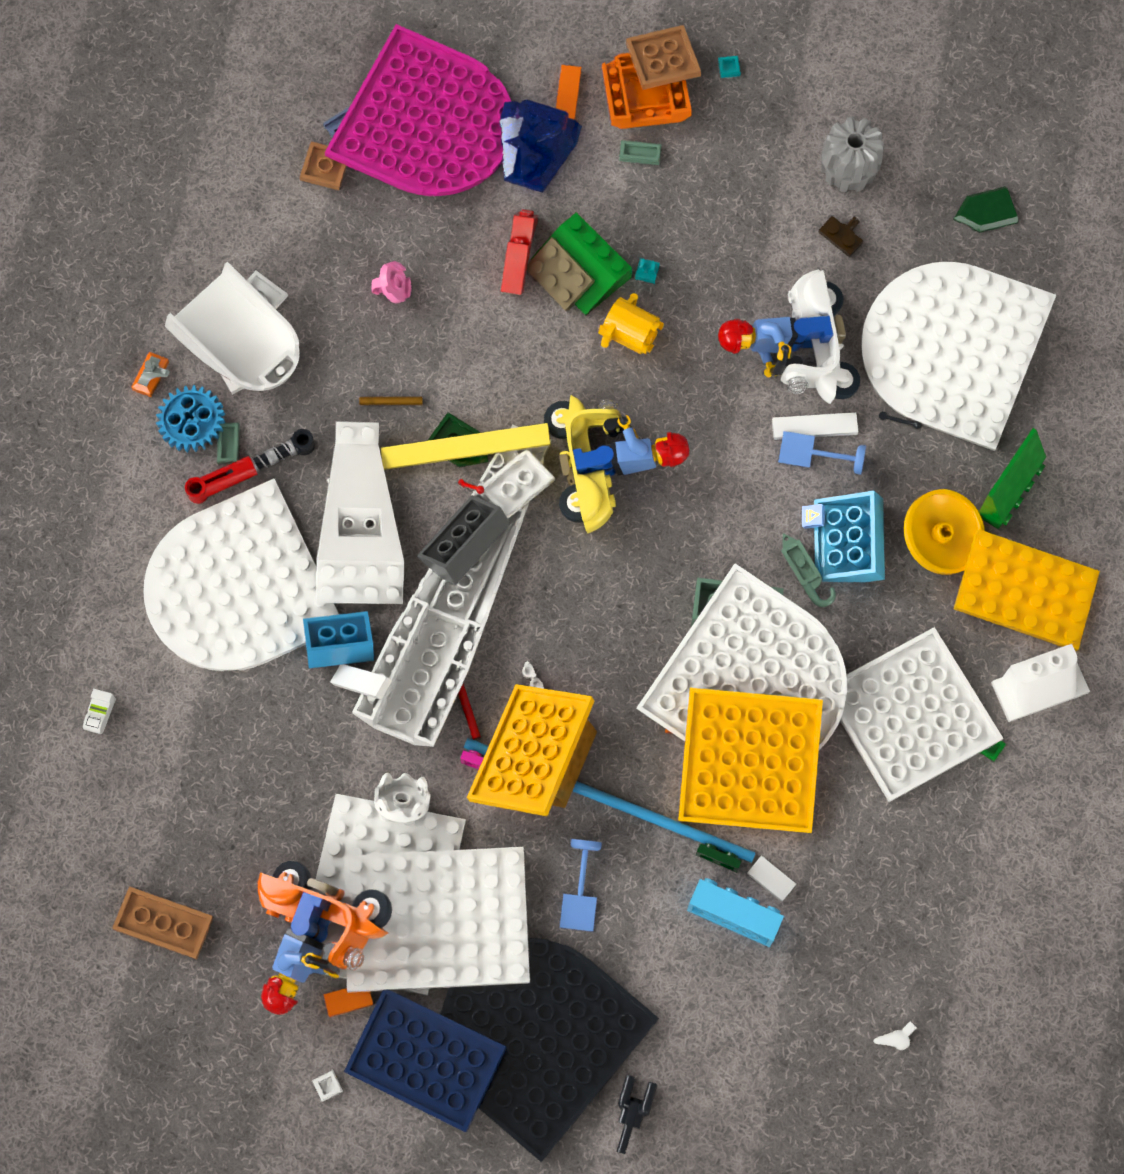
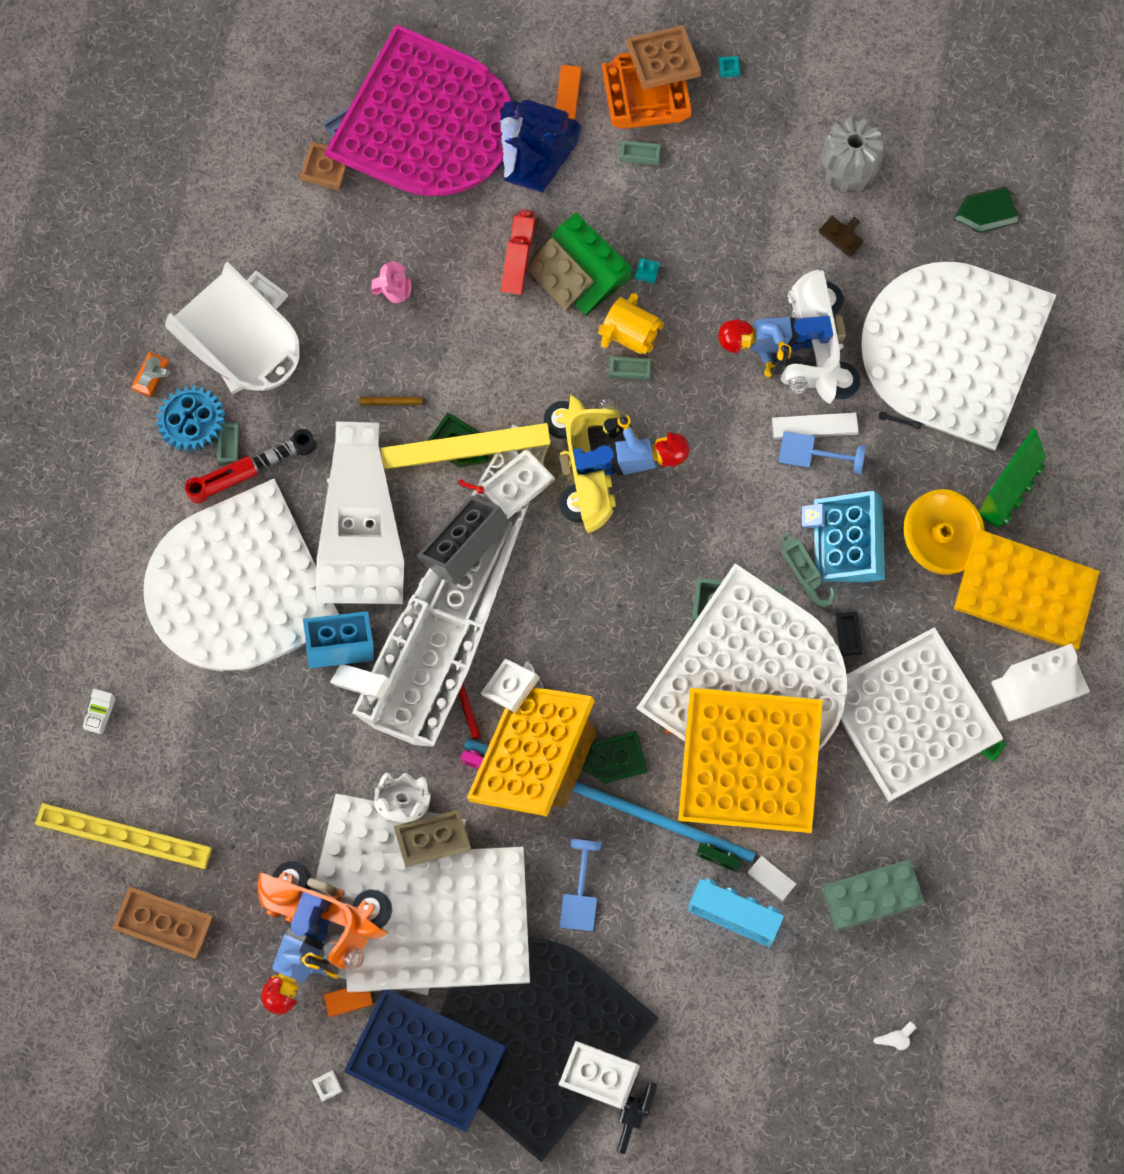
(124, 836): none -> light yellow tile
(432, 838): none -> dark tan plate
(510, 685): none -> white tile
(599, 1075): none -> white tile
(615, 758): none -> dark green tile
(630, 368): none -> sand green tile
(848, 633): none -> black tile
(872, 895): none -> sand green brick

